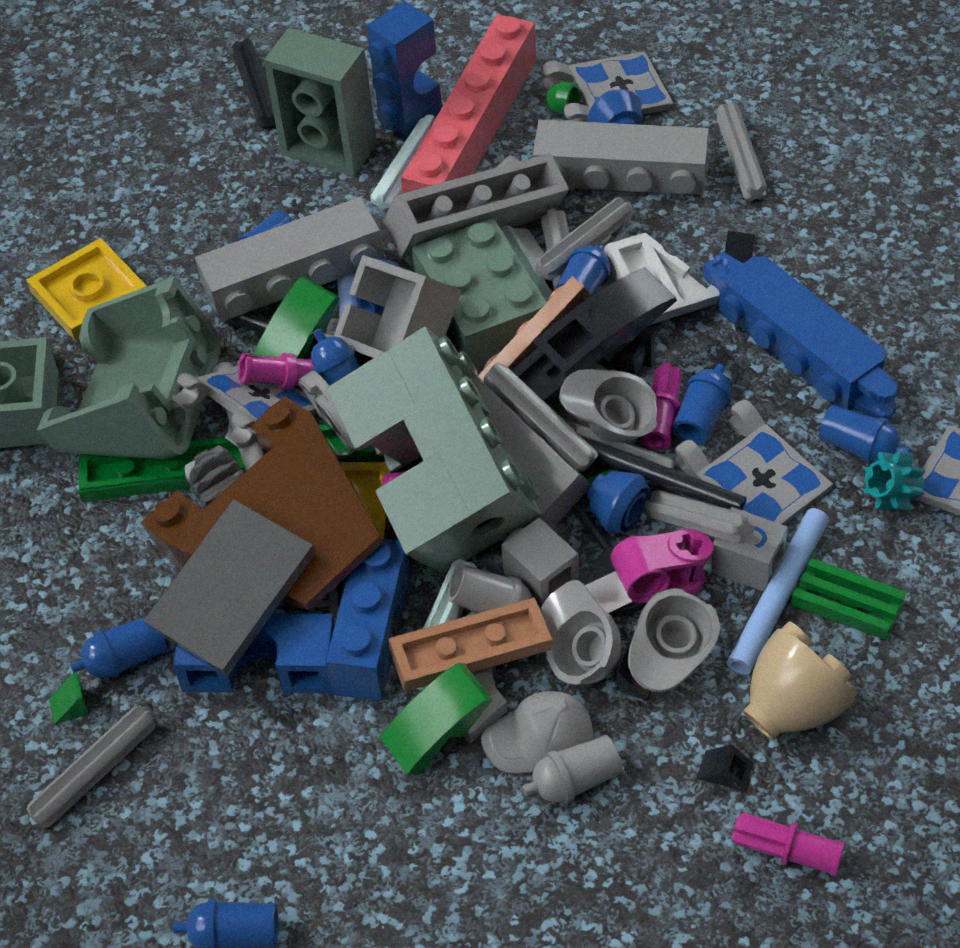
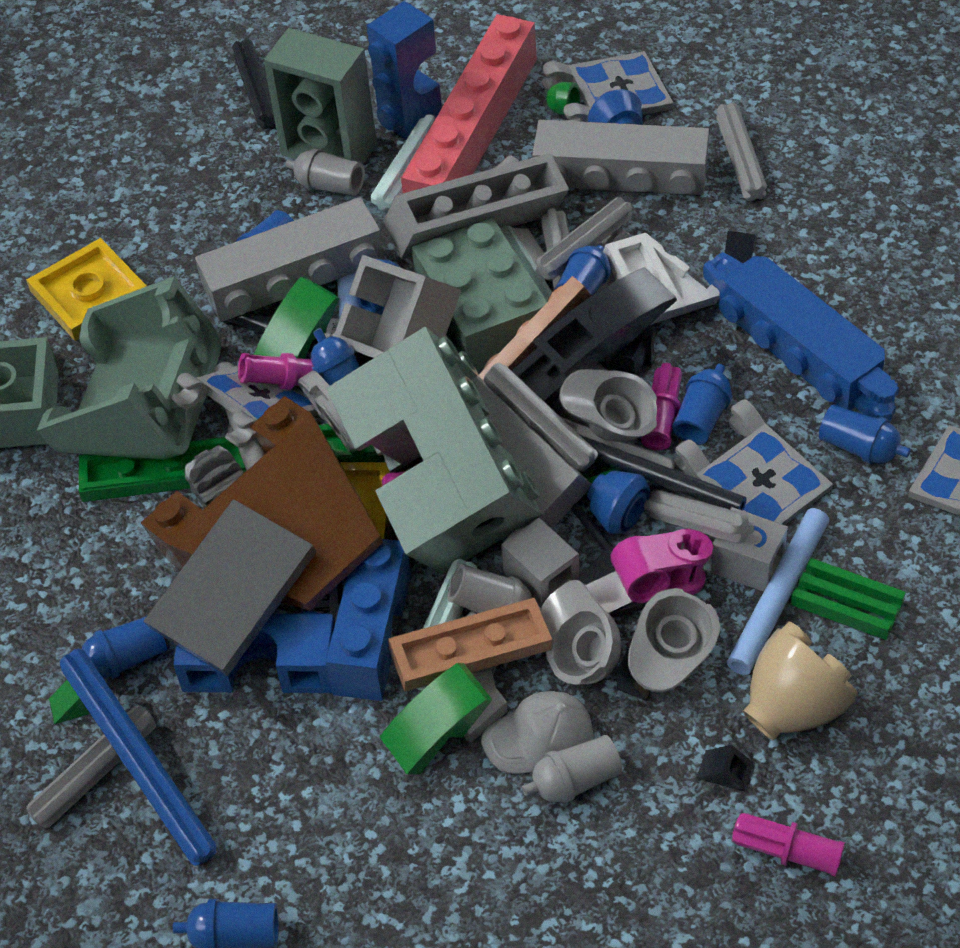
(138, 757): none -> blue axle
(327, 172): none -> light grey piece
(894, 481): teal gear -> none

